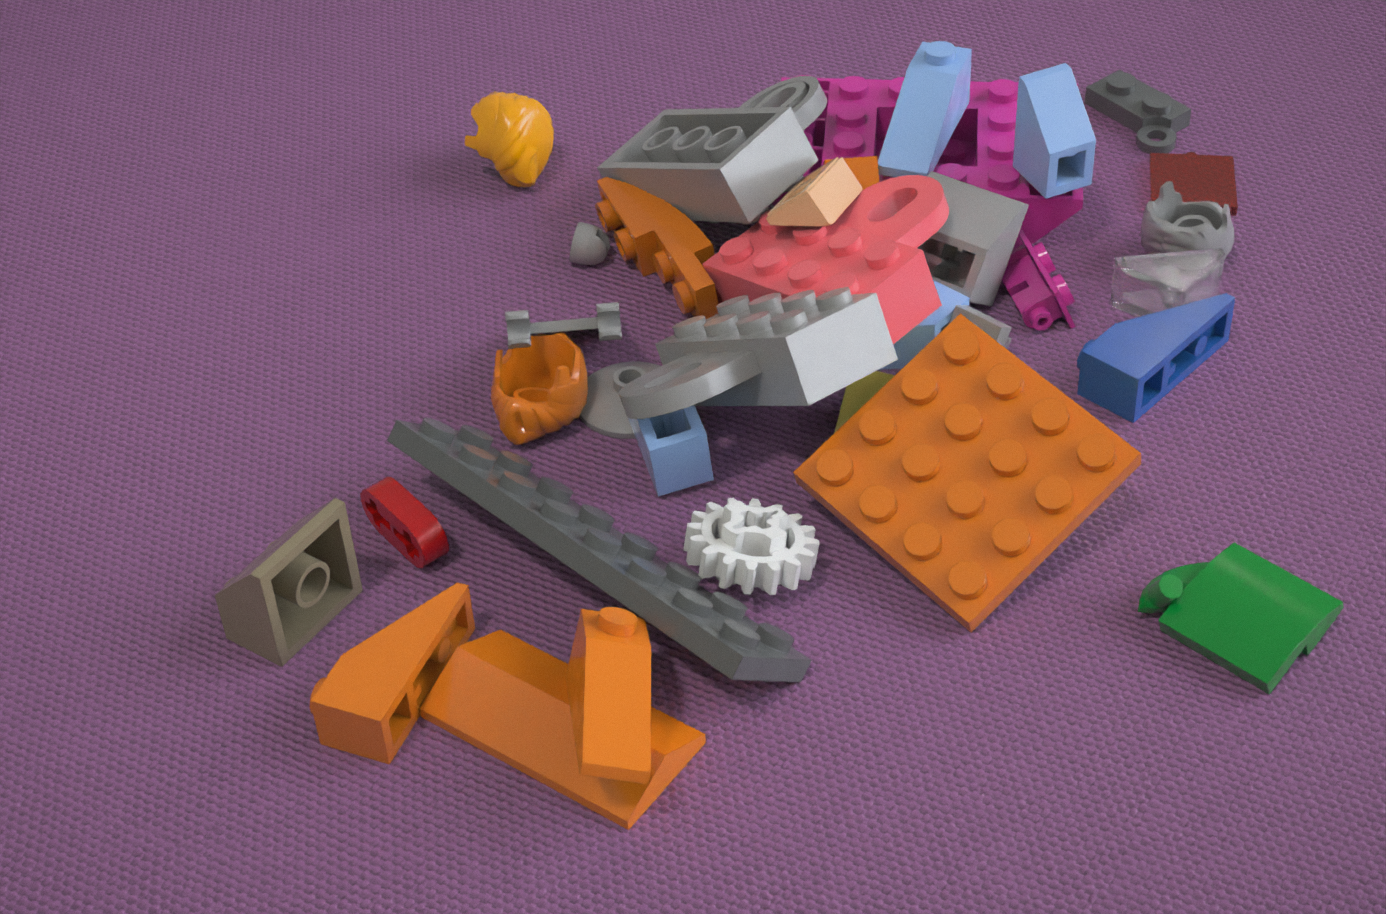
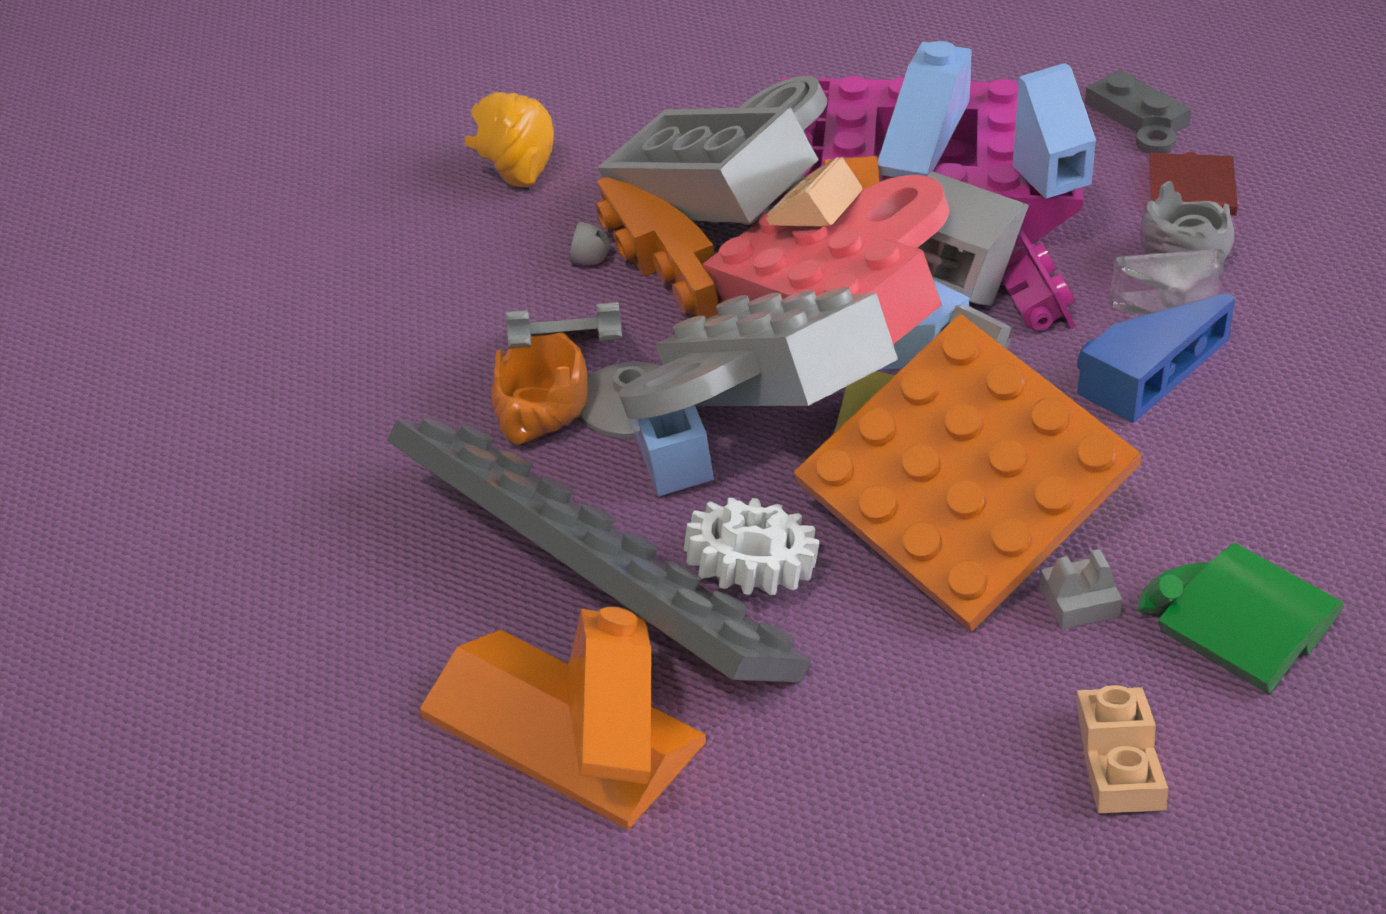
(293, 586): dark tan slope -> none
(382, 682): orange slope -> none
(404, 522): red beam -> none
(1081, 591): none -> light grey tile
(1120, 750): none -> light nougat slope

